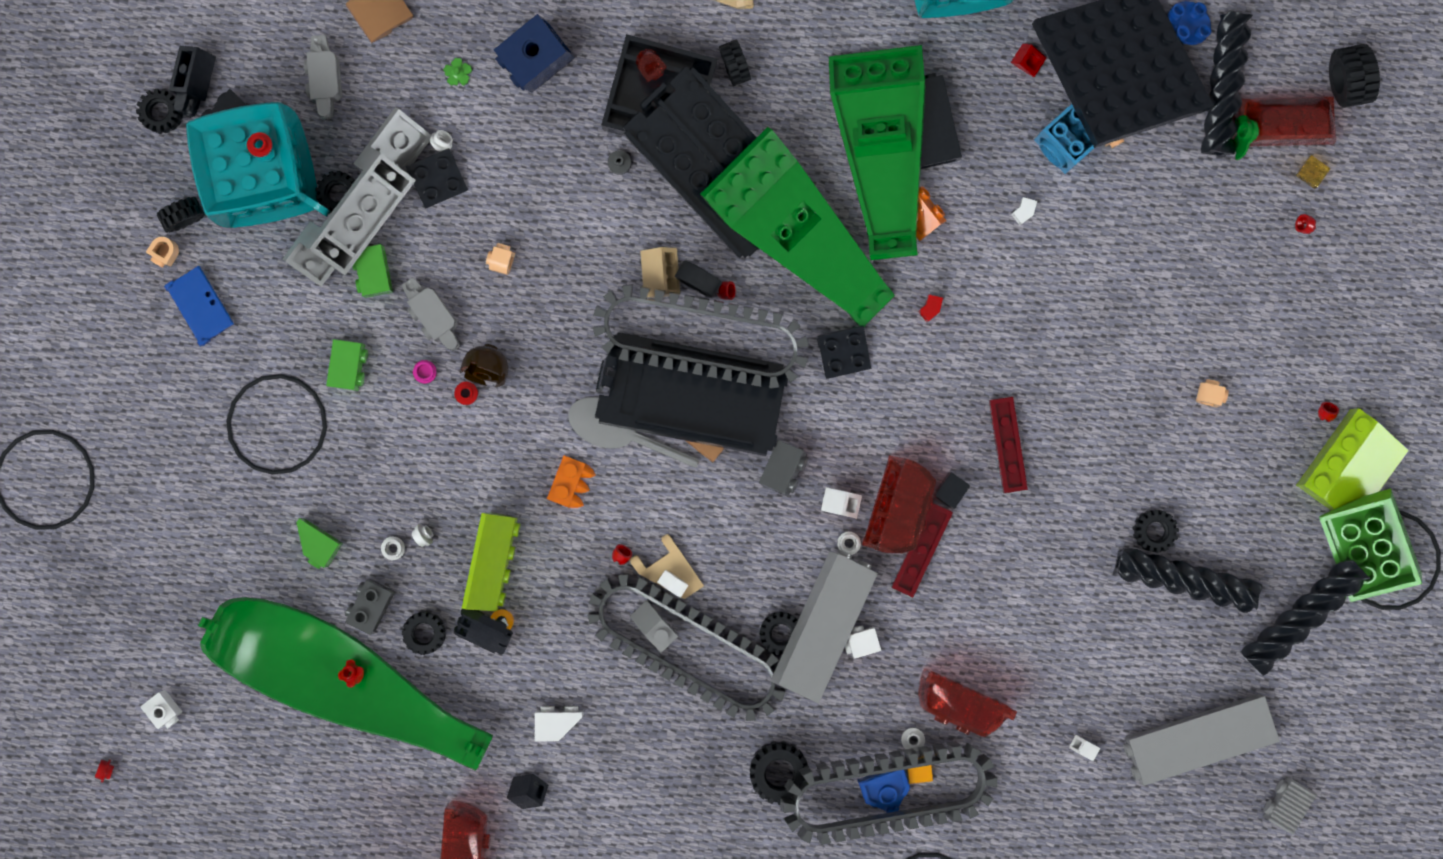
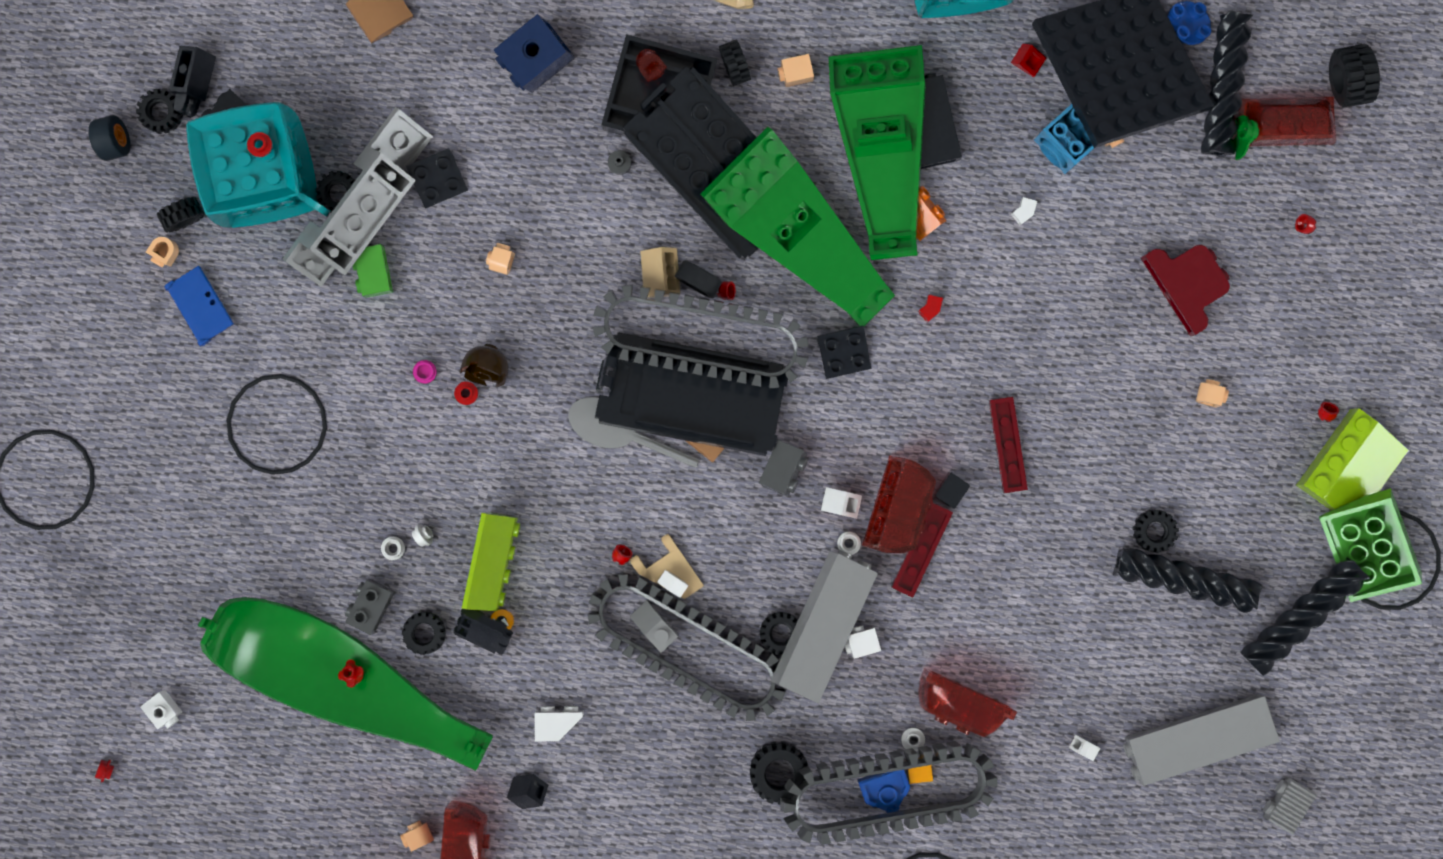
(109, 138): none -> black wheel
(317, 544): bright green slope -> none
(324, 76): light grey hinge -> none
(346, 365): bright green brick -> none
(416, 836): none -> light nougat plate
(432, 313): light grey hinge -> none
(441, 140): white plate -> none
(458, 72): bright green plant -> none
(568, 482): orange plate -> none
(796, 70): none -> light nougat brick
(1188, 283): none -> dark red brick
(1313, 172): clear yellow plate -> none

